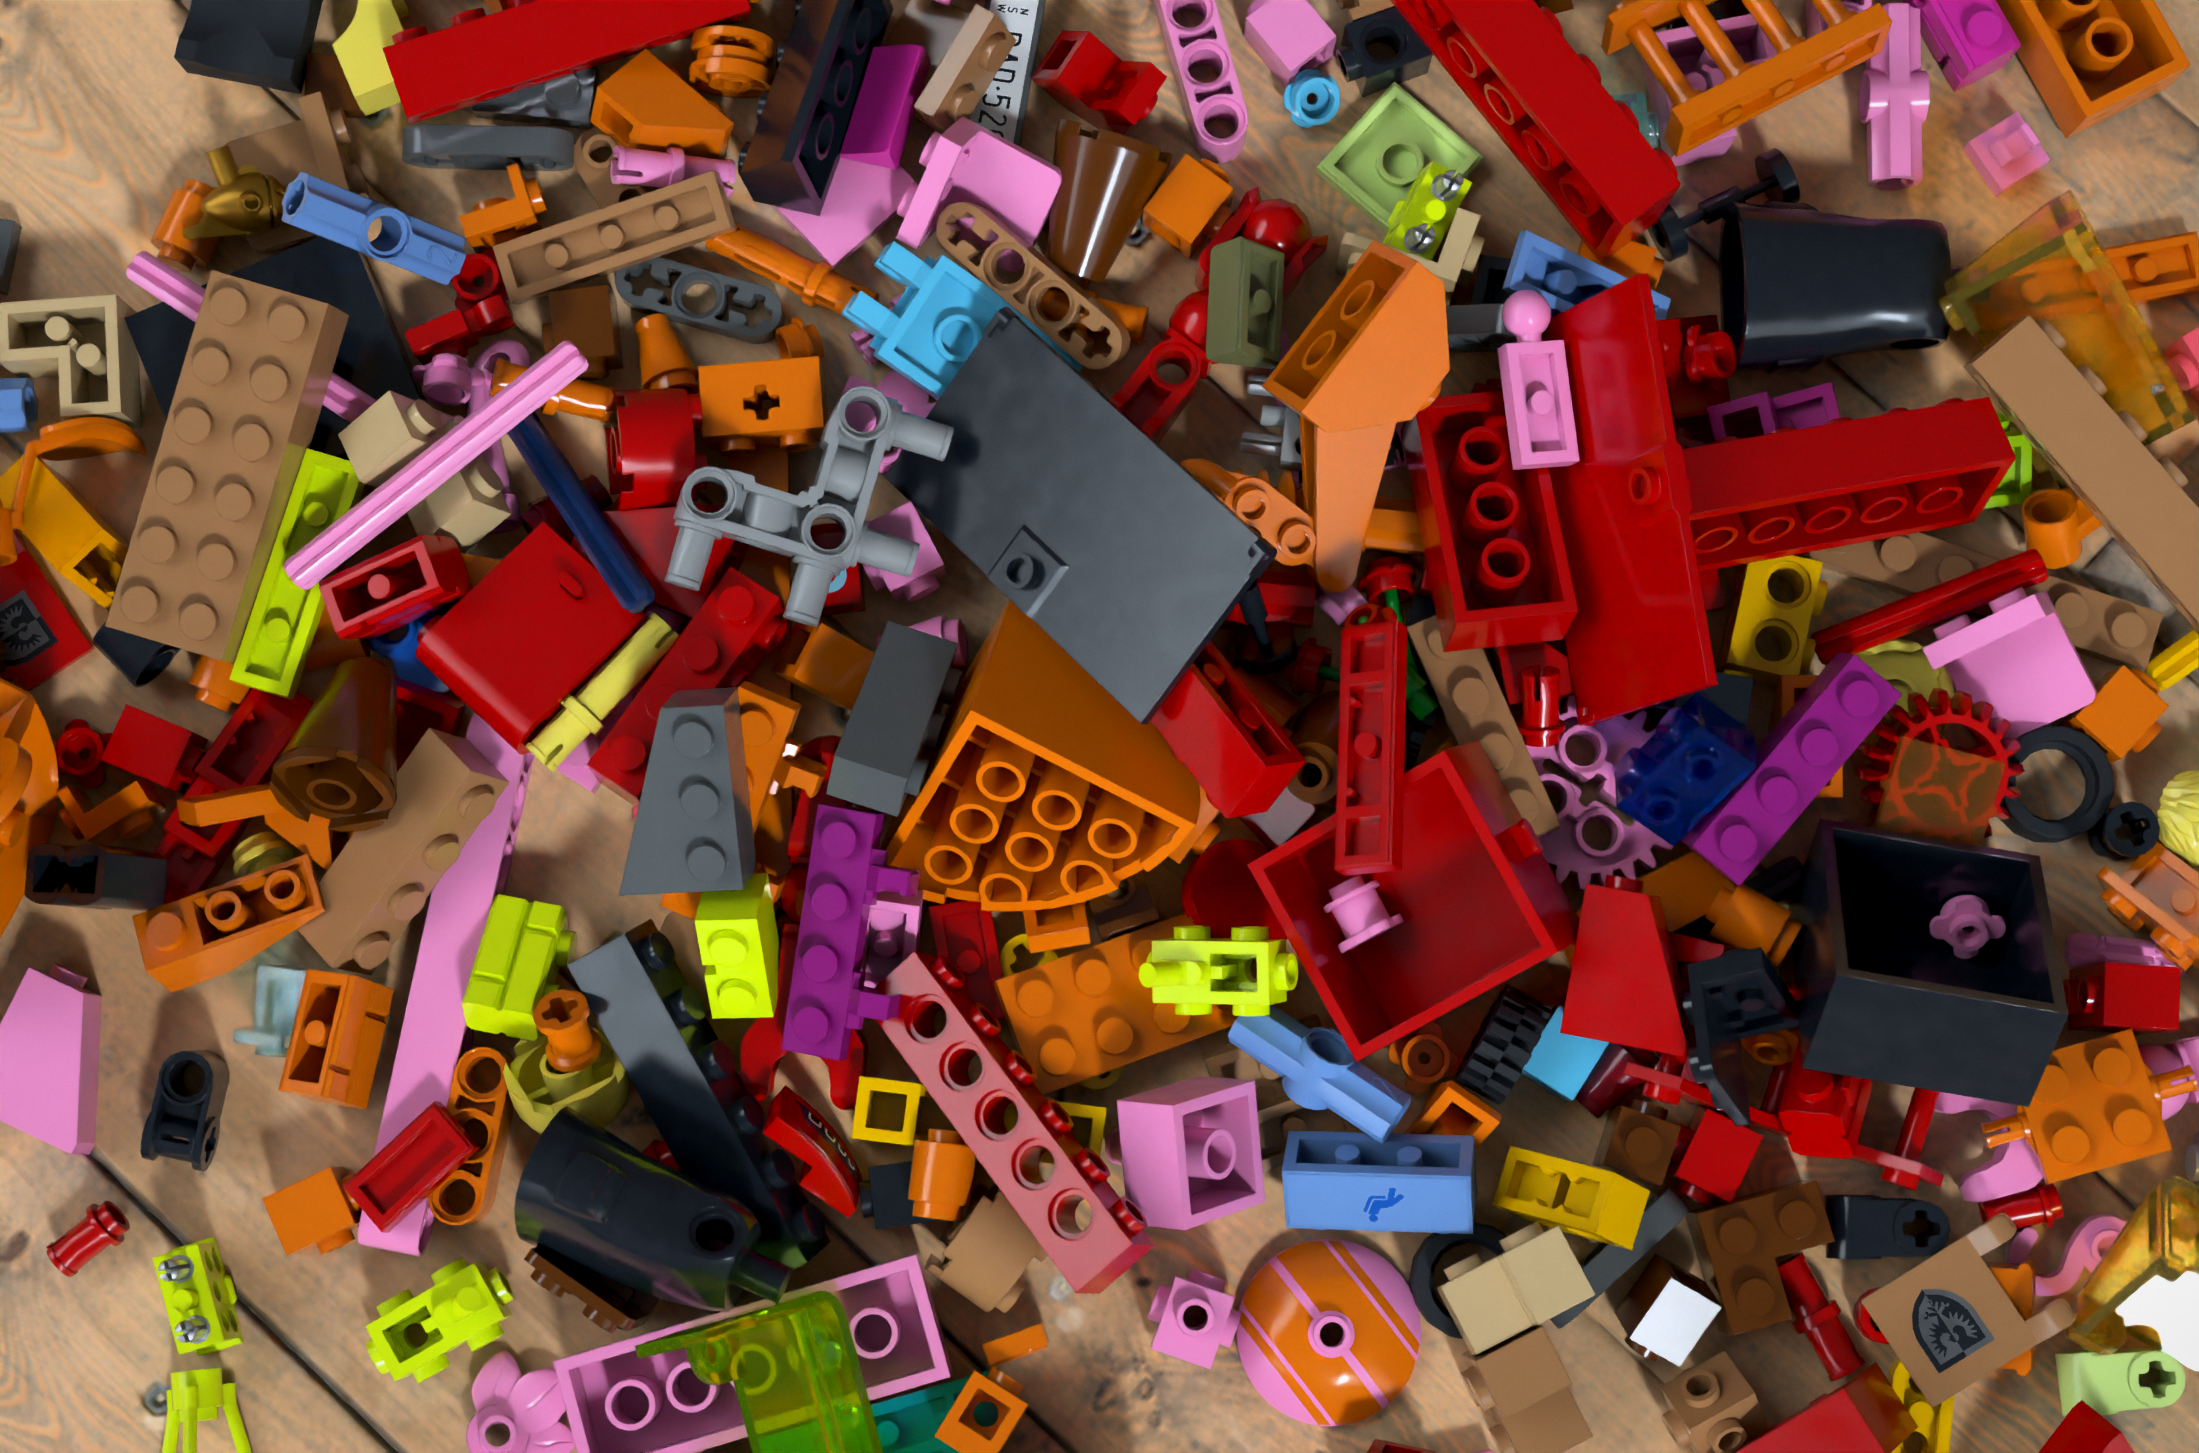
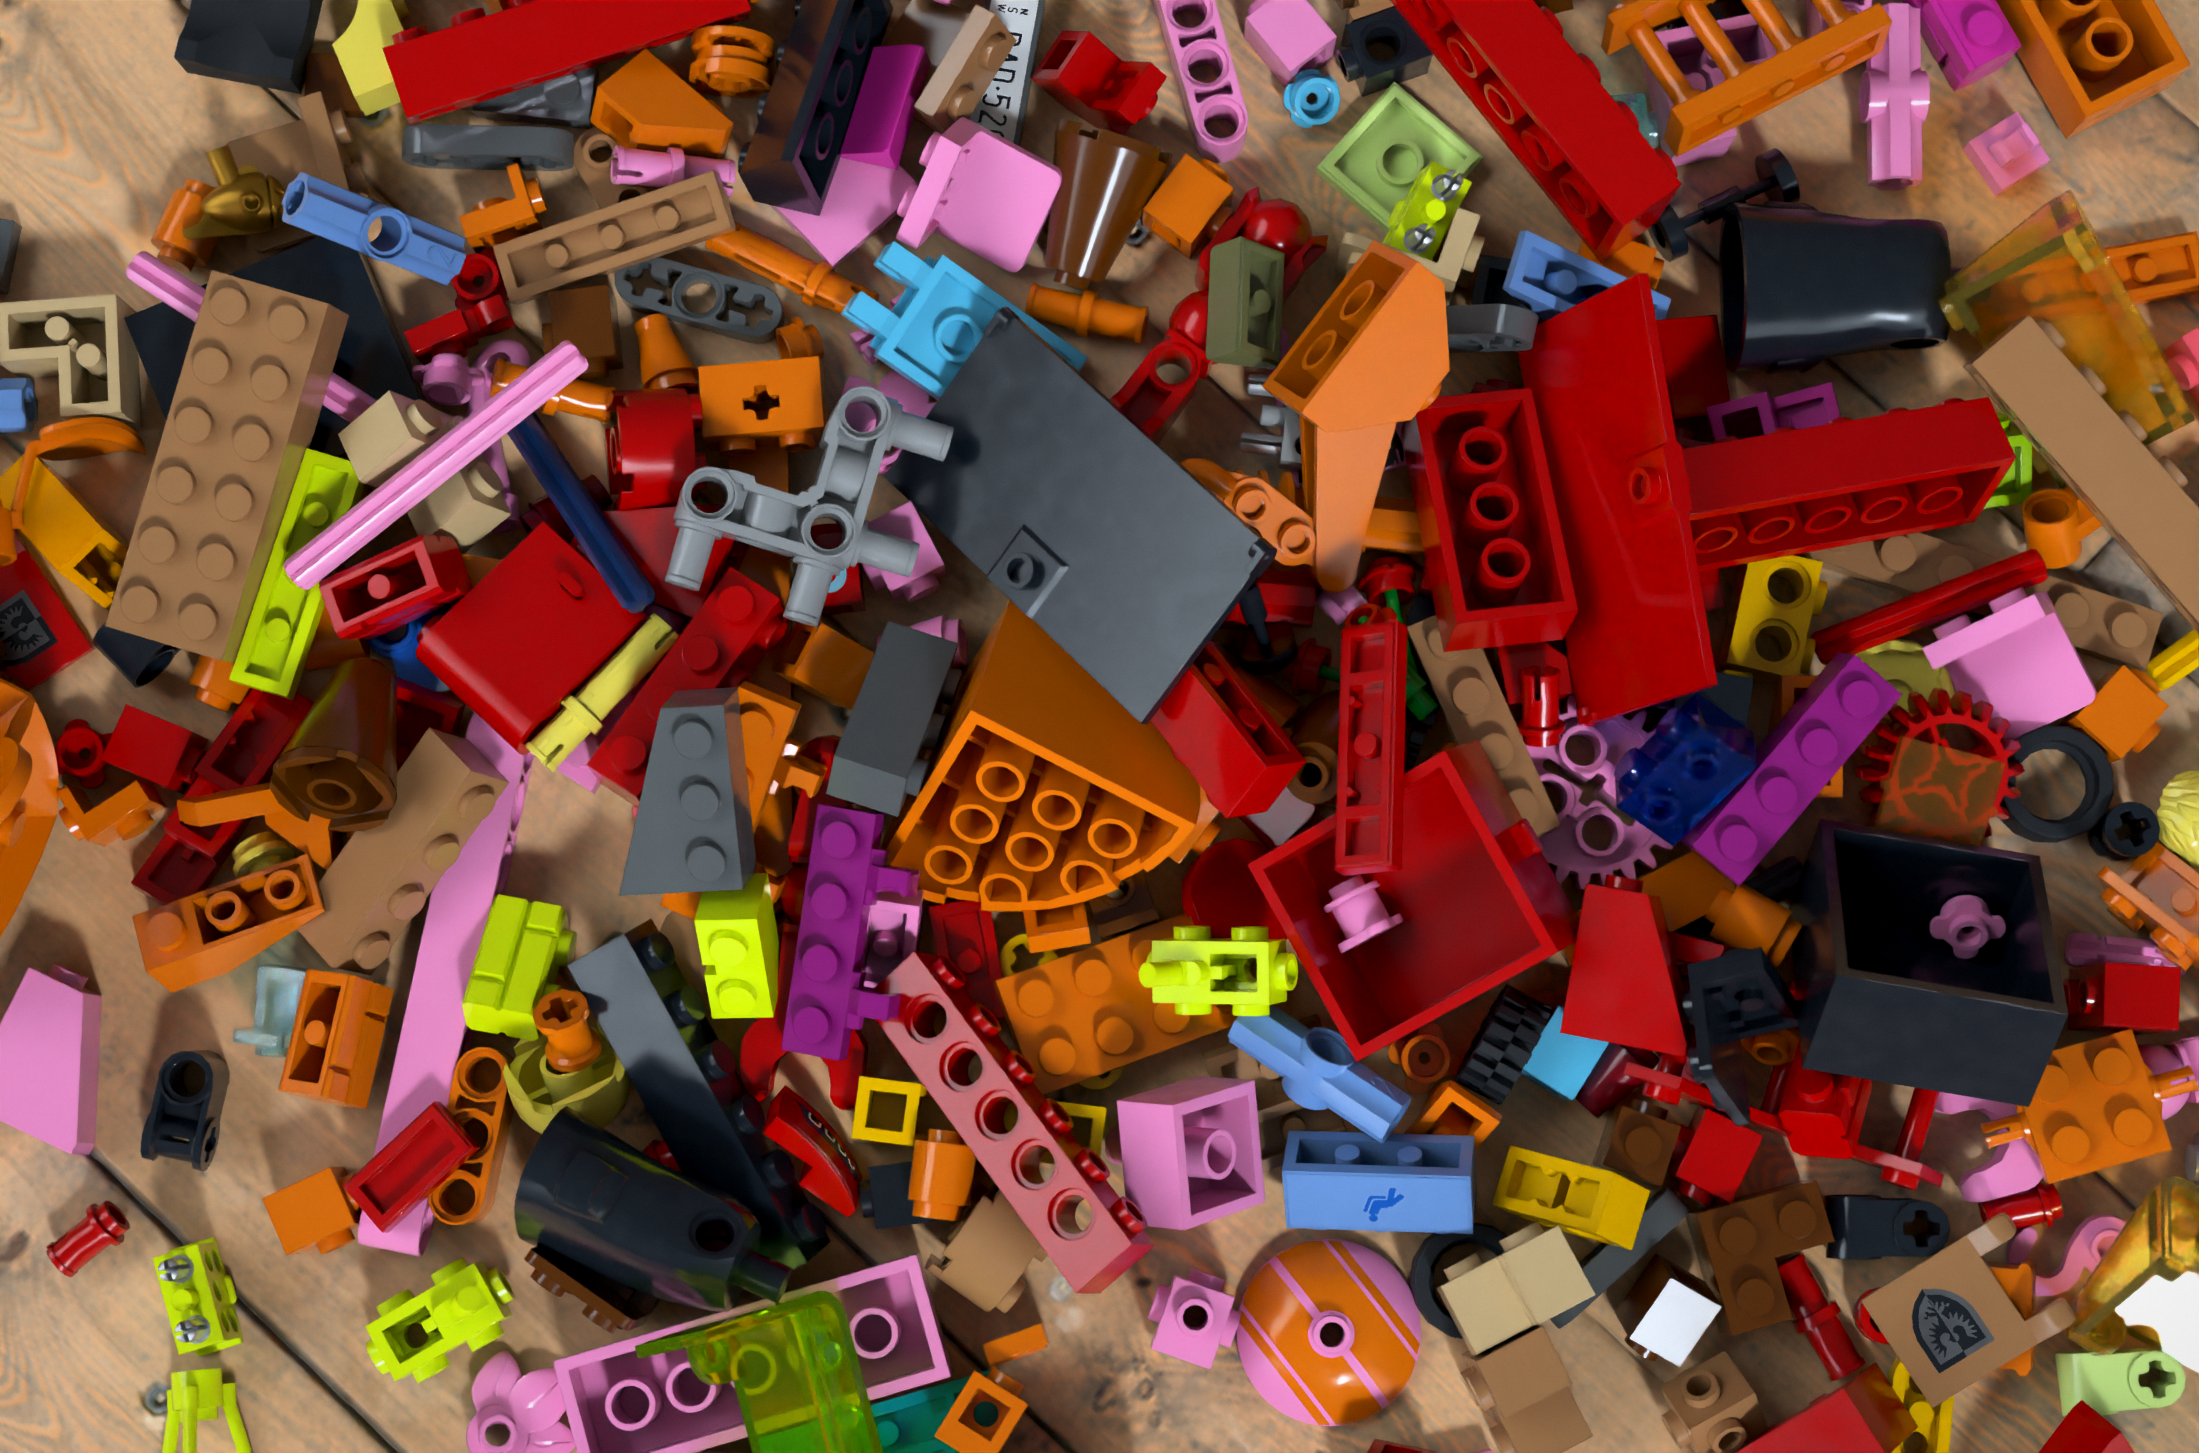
(95, 877): black brick -> none
(1028, 291): medium nougat beam -> none
(1535, 387): bright pink plate -> none
(1709, 357): red plate -> none

